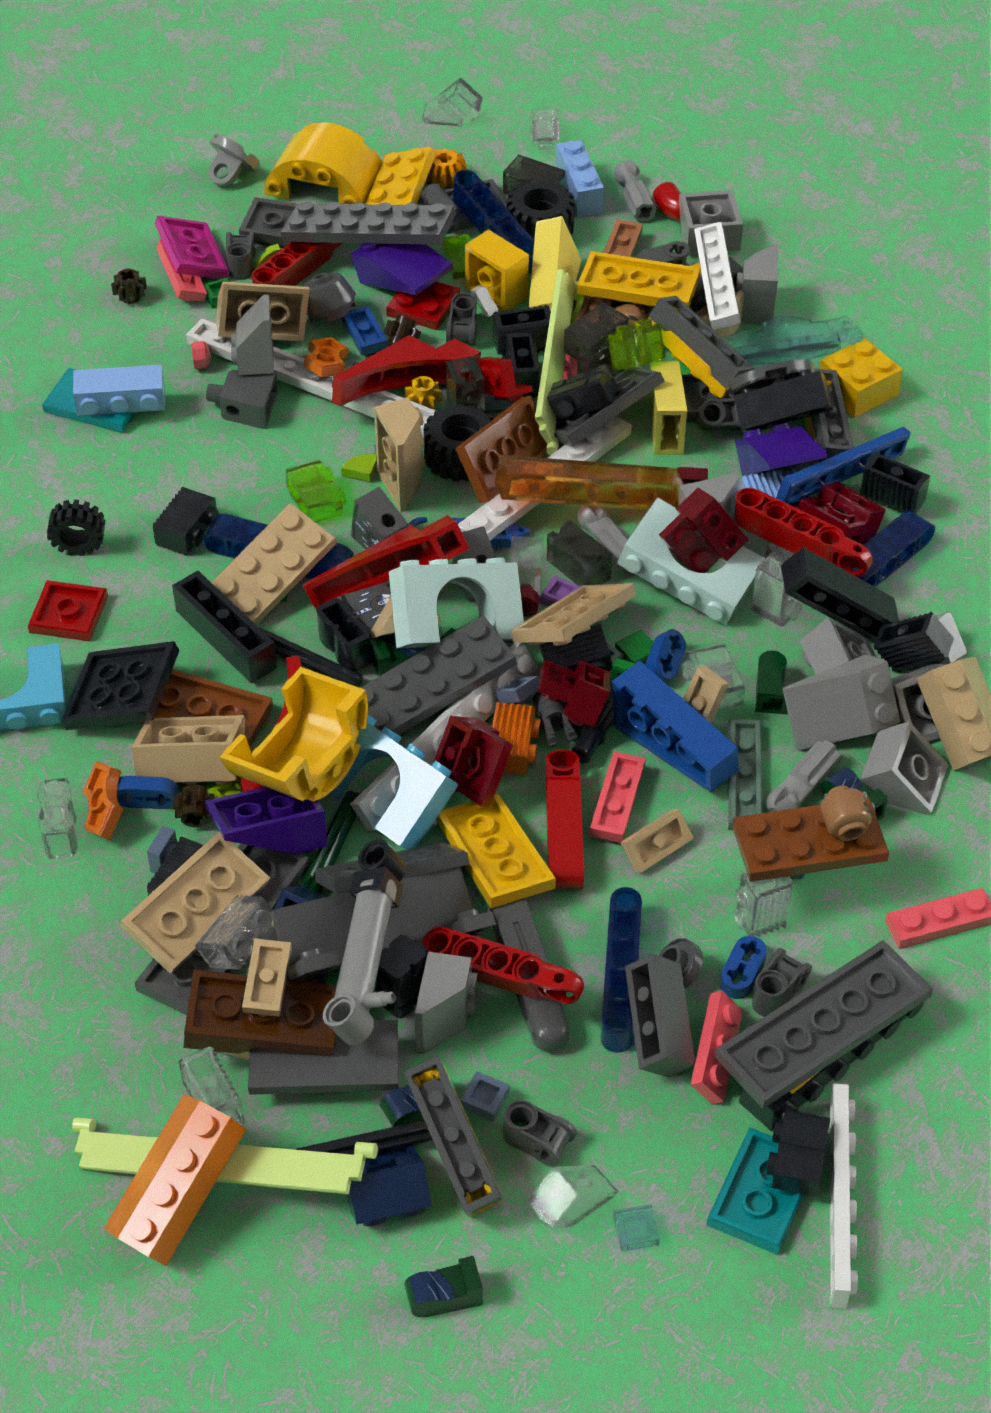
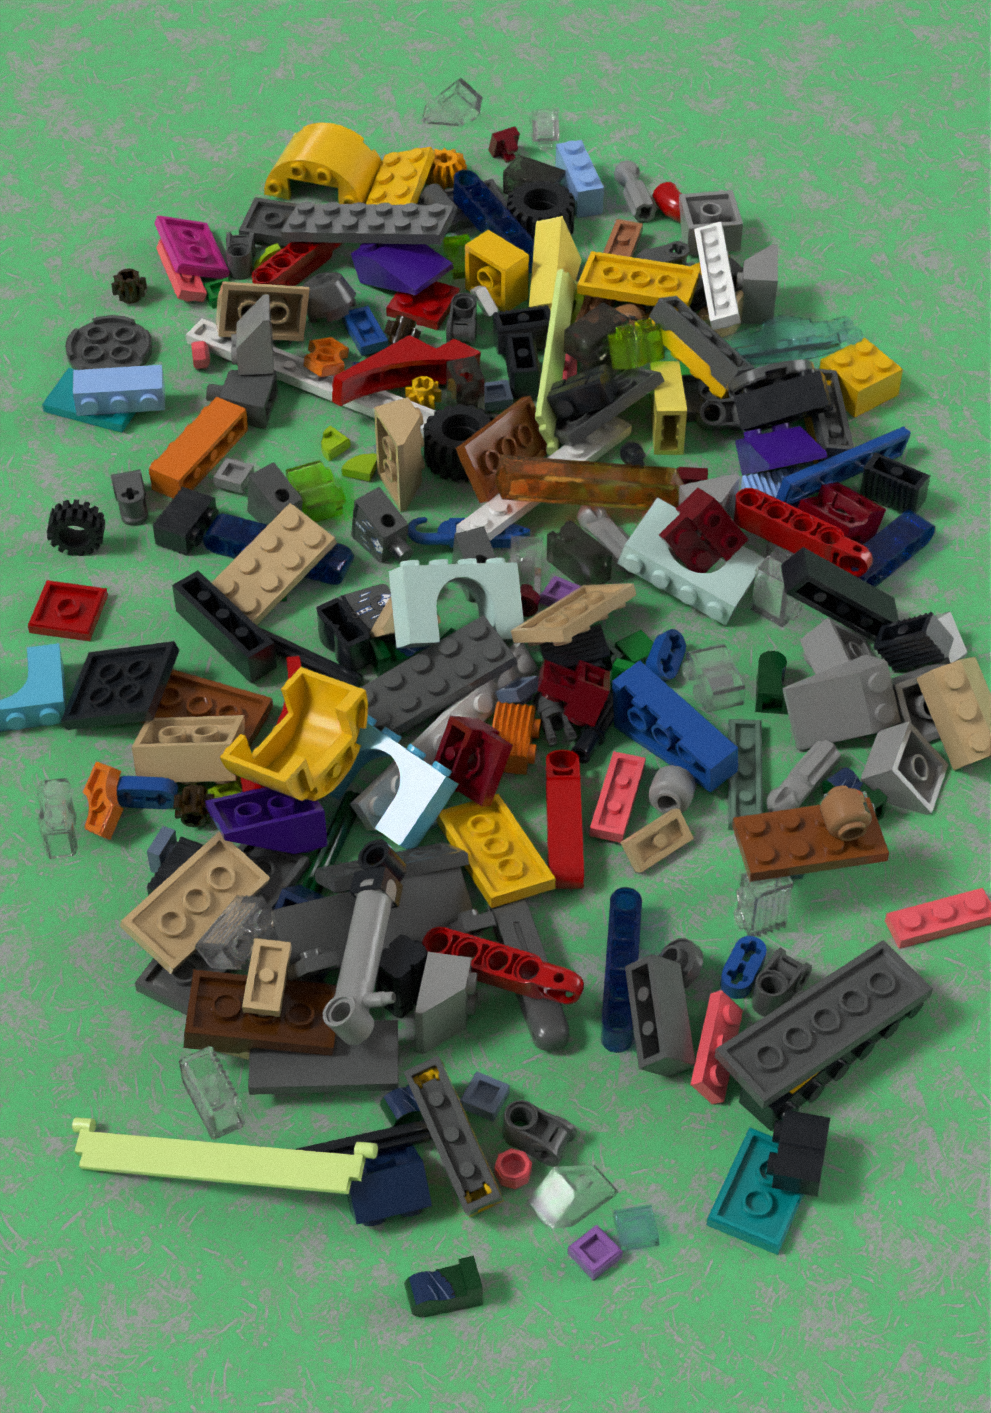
(108, 343): none -> dark grey tile
(130, 495): none -> dark grey piece
(175, 1179): orange slope -> none
(198, 447): none -> orange brick
(231, 156): light grey tile -> none
(233, 475): none -> light grey plate
(270, 493): none -> dark grey torso
(333, 443): none -> lime tile
(371, 567): red arch -> none
(500, 379): red bracket -> none
(504, 144): none -> dark red tile
(513, 1168): none -> coral tile
(595, 1252): none -> medium lavender tile
(632, 454): none -> black axle
(672, 789): none -> light grey head
(706, 692): tan plate -> none
(842, 1209): white plate -> none

